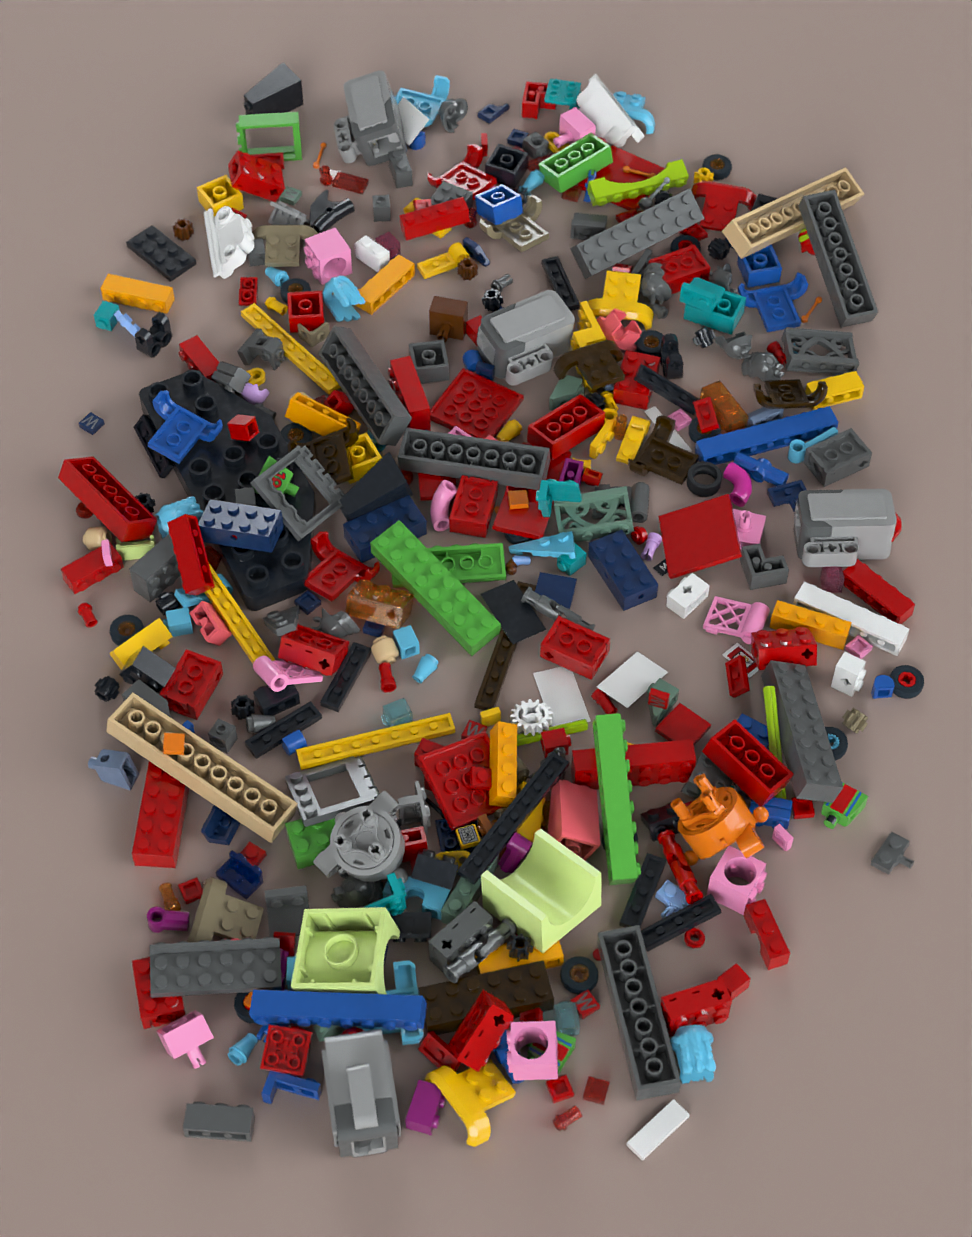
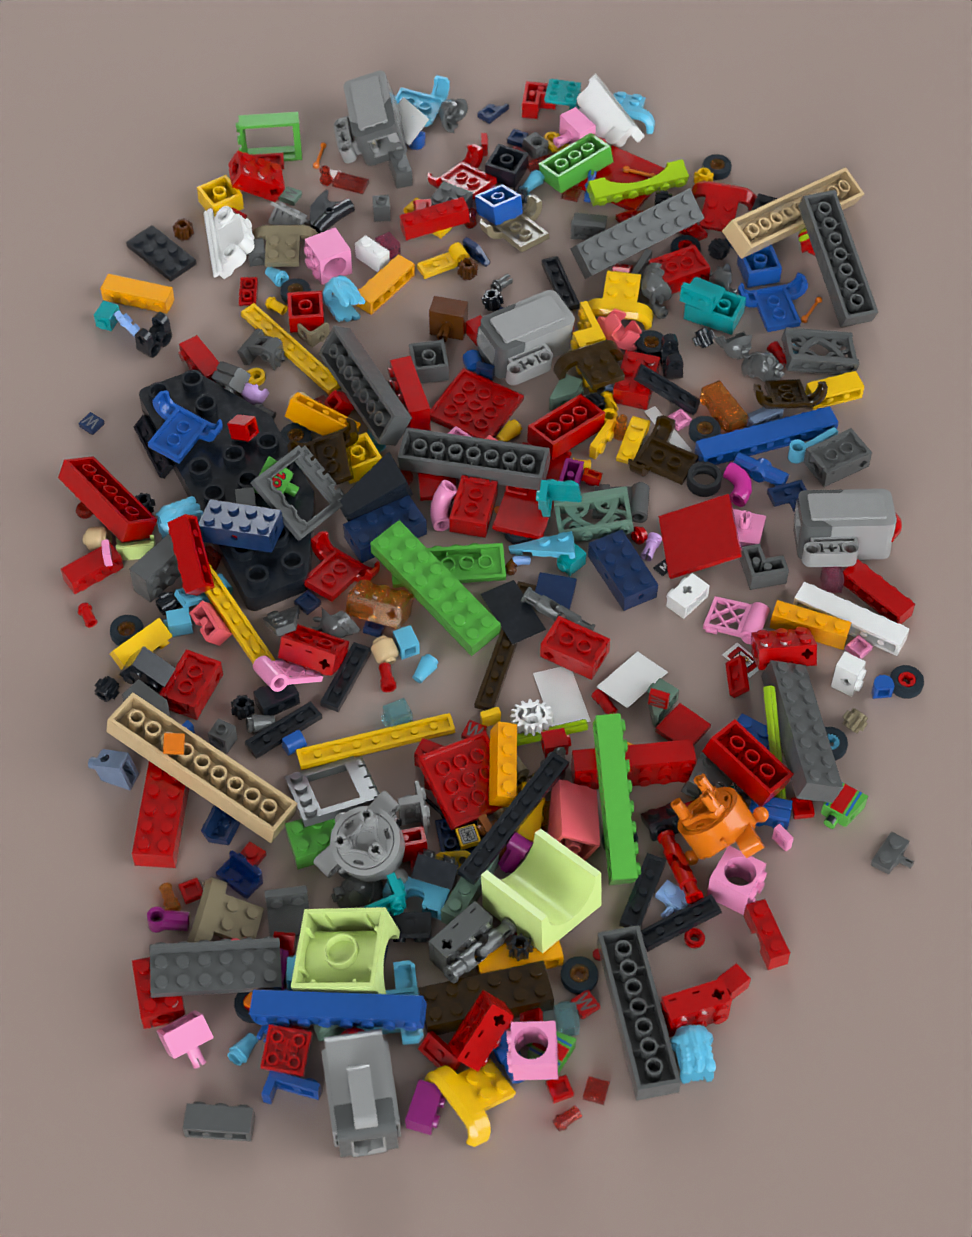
(275, 93): black slope -> none
(480, 778): red plate -> none
(518, 499): orange tile -> none
(646, 202): hinge -> none
(657, 1129): white tile -> none
(706, 415): red plate -> none

